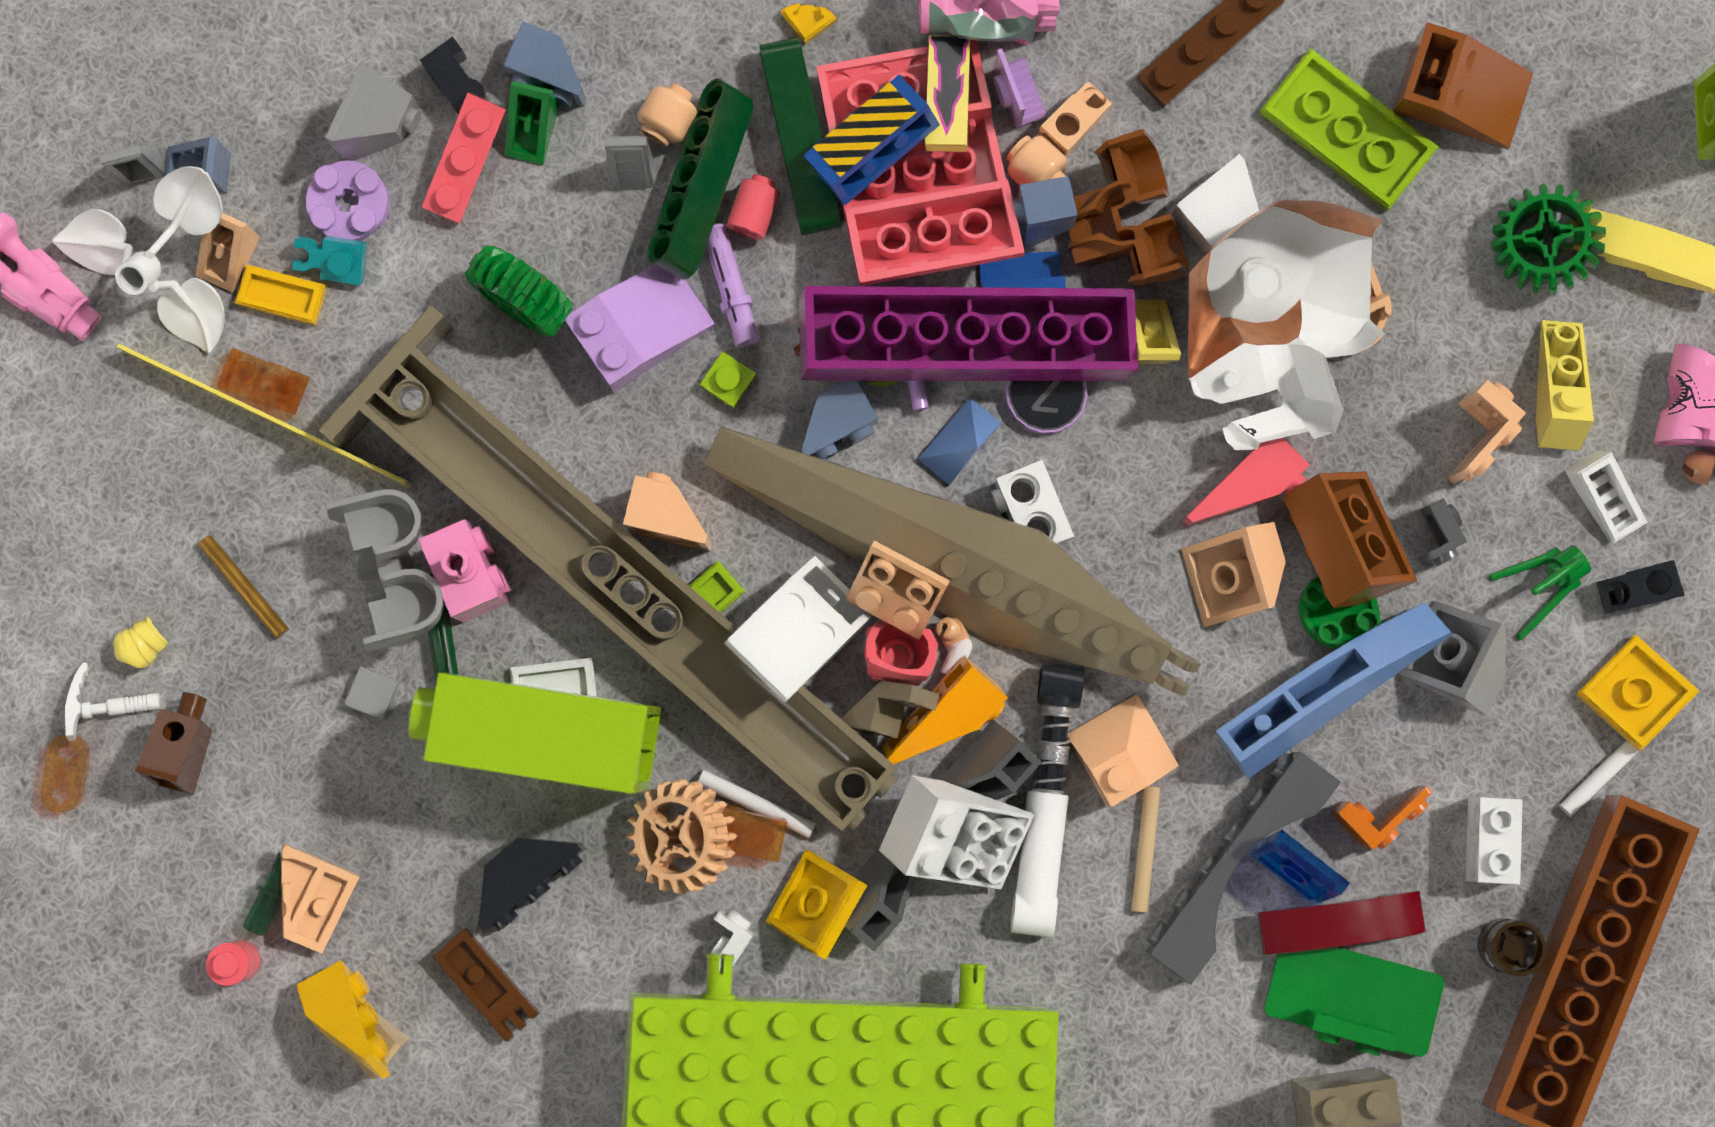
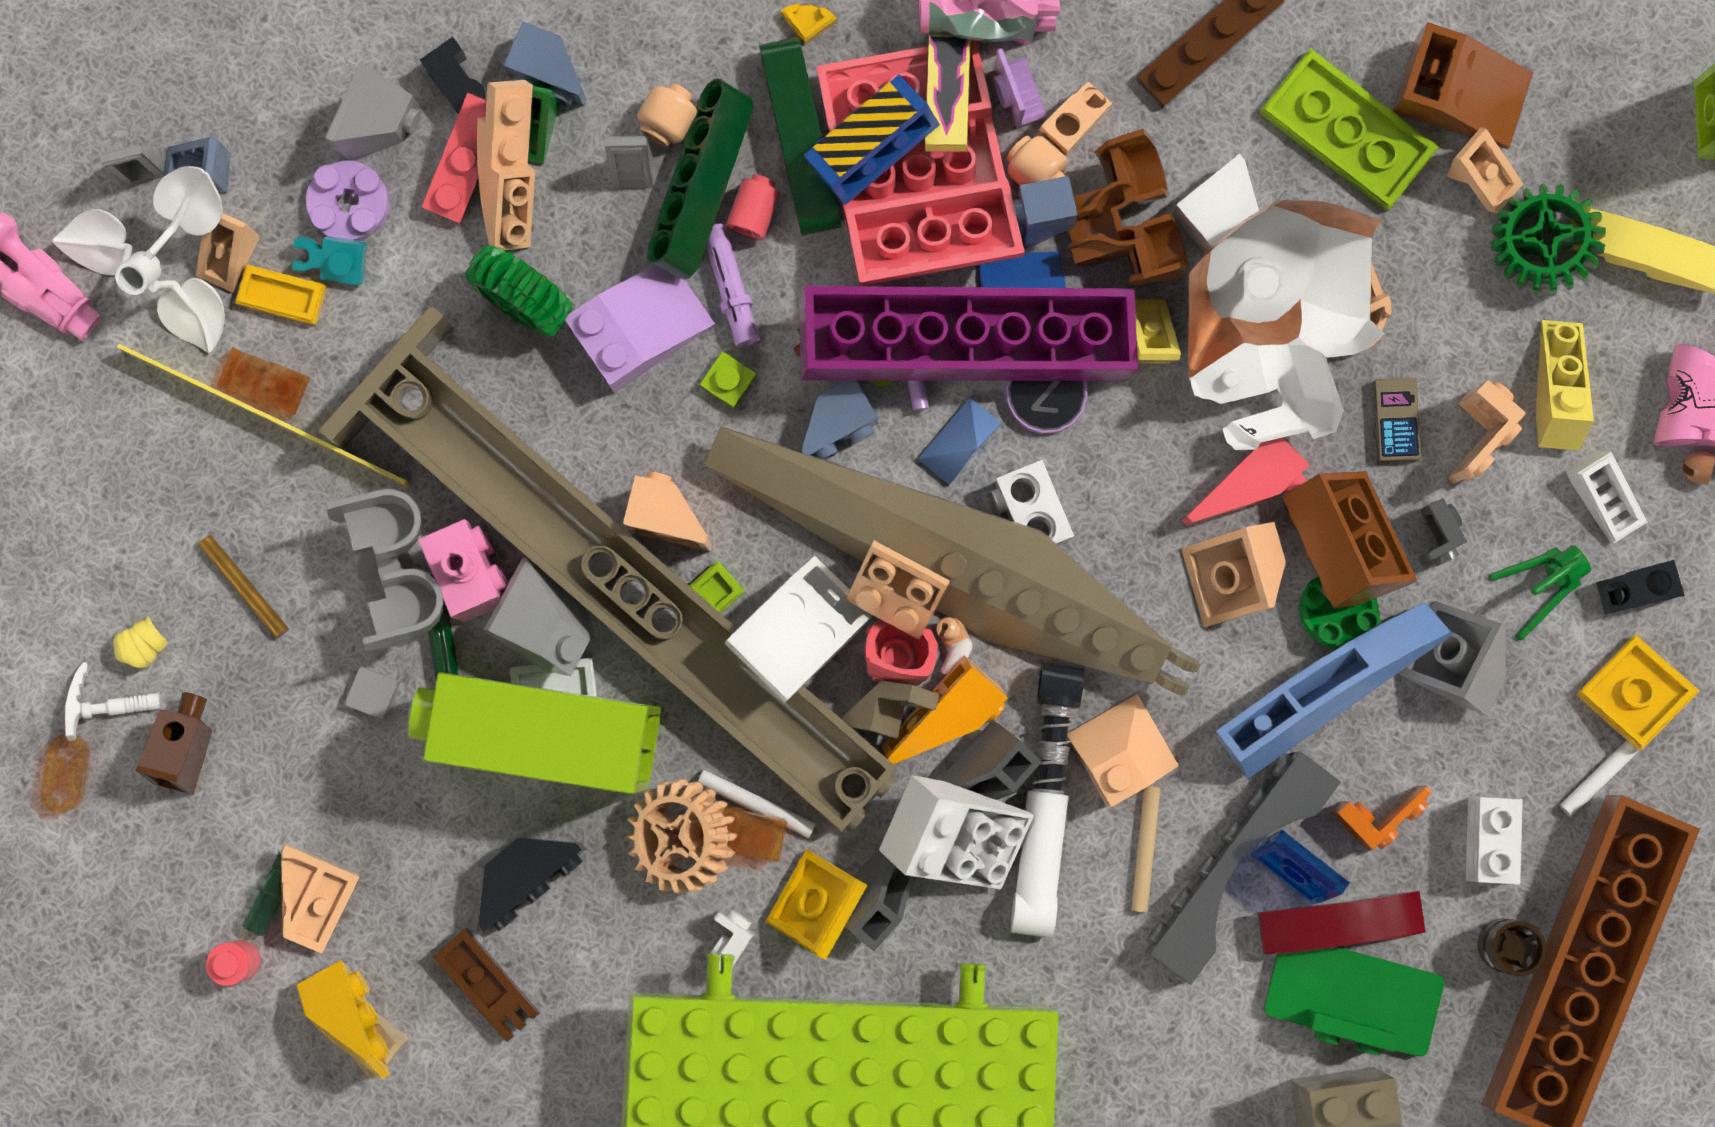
(503, 166): none -> light nougat slope
(540, 620): none -> light grey slope
(1396, 420): none -> tile
(1486, 171): none -> light nougat slope

